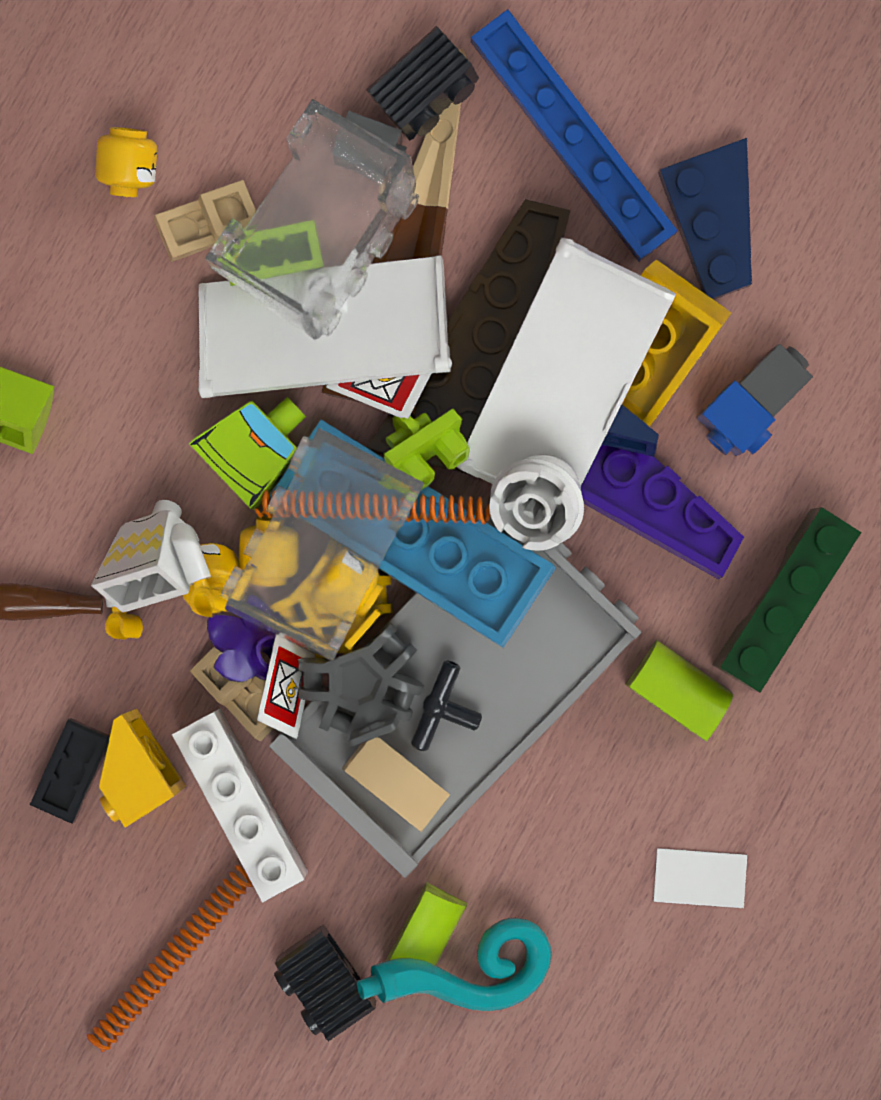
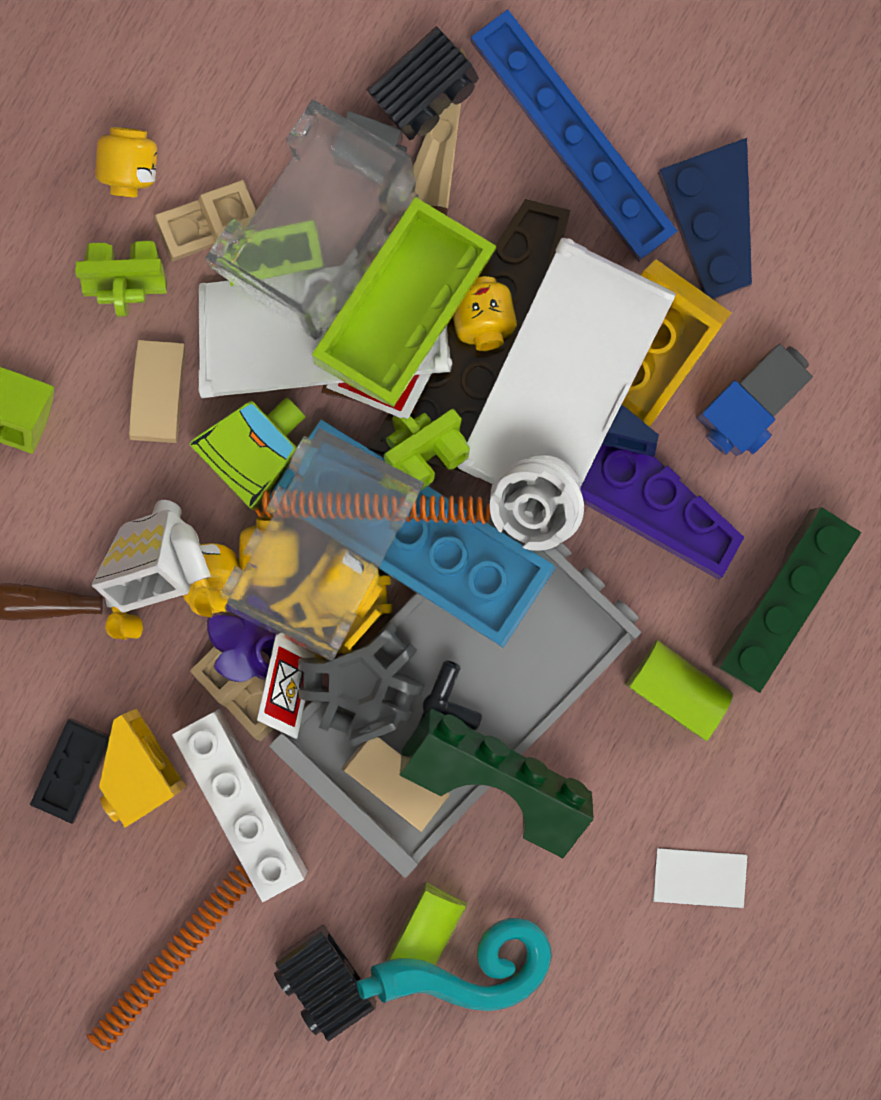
(121, 280): none -> lime hips
(157, 391): none -> tan slope
(403, 303): none -> lime slope
(451, 755): none -> dark green arch
(485, 315): none -> yellow head

